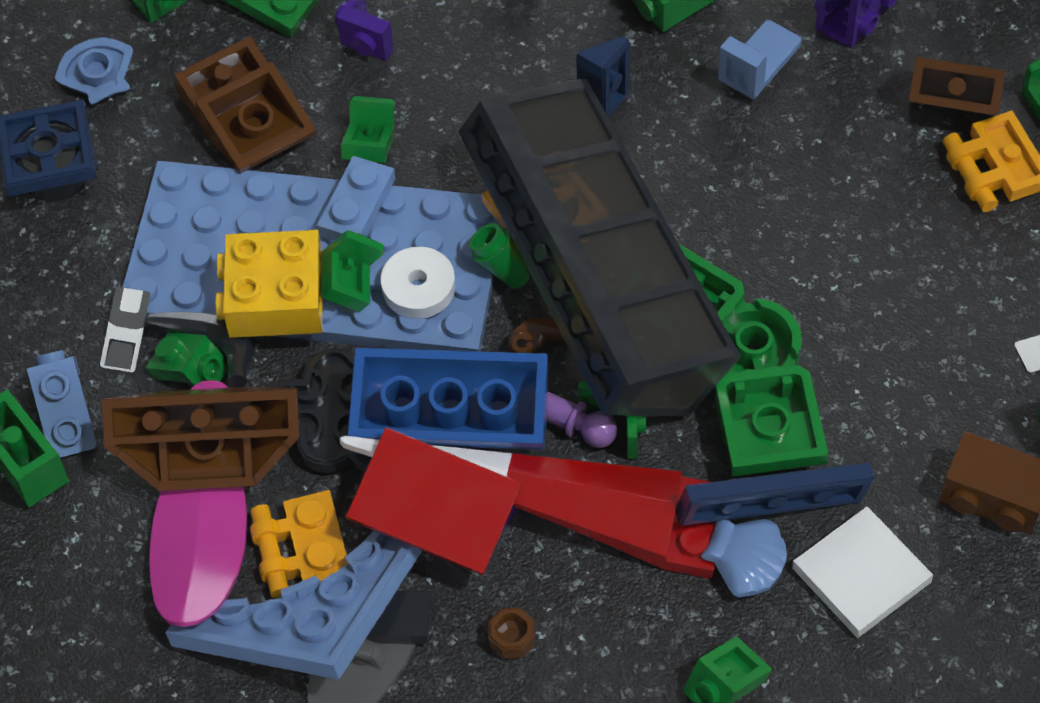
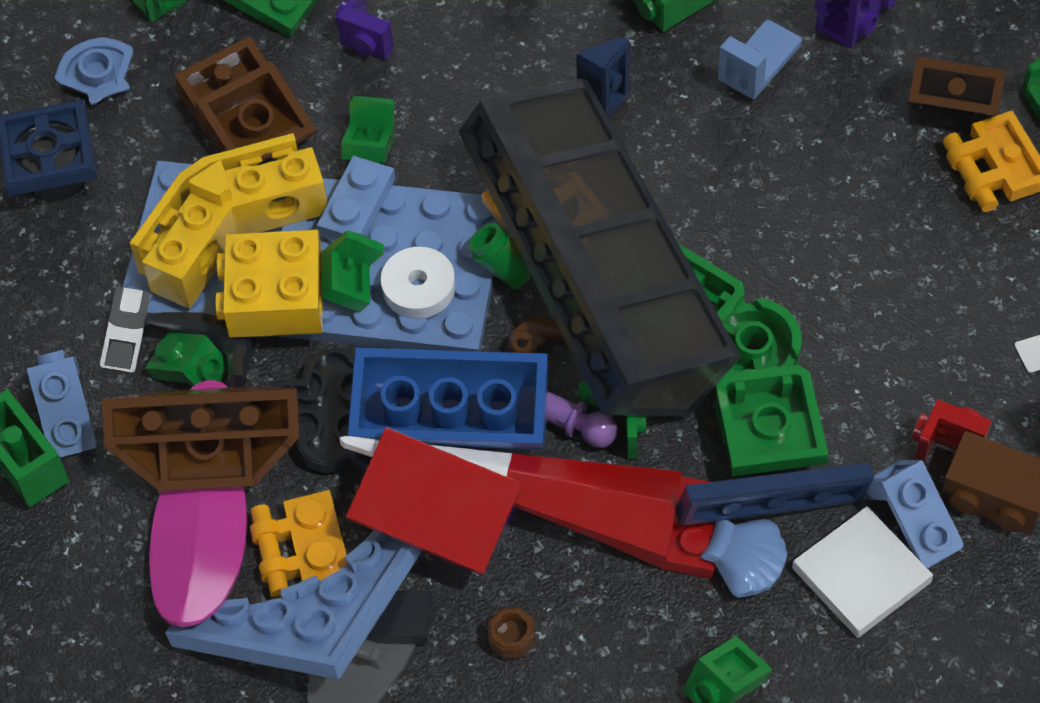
(220, 198): none -> yellow brick
(917, 510): none -> medium blue bracket
(947, 427): none -> red bracket

